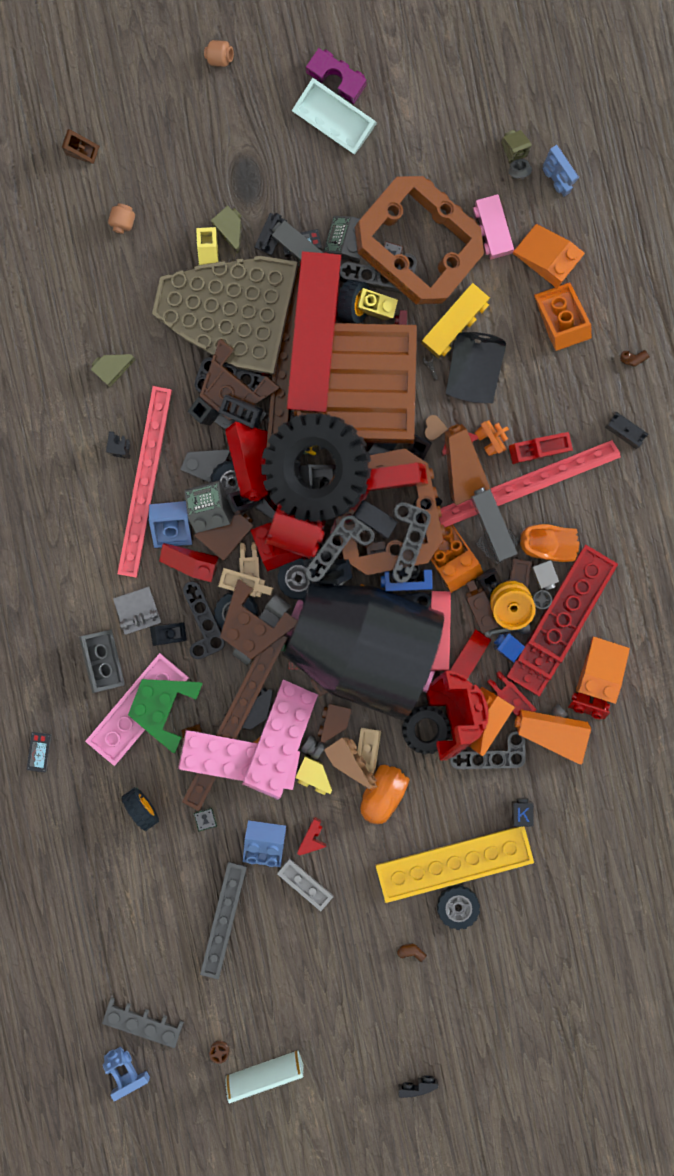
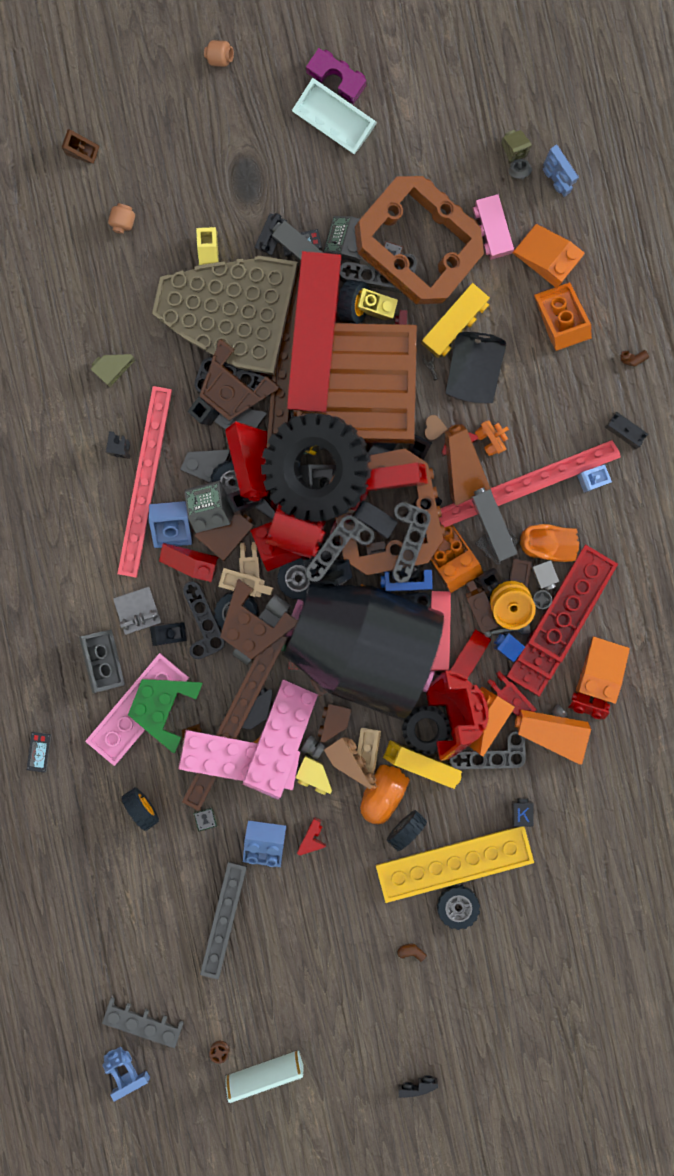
(229, 226): olive slope -> none
(238, 417): black slope -> none
(305, 884): light grey plate -> none
(406, 830): none -> black wheel
(422, 764): none -> yellow slope
(540, 447): red slope -> none
(594, 478): none -> light blue slope

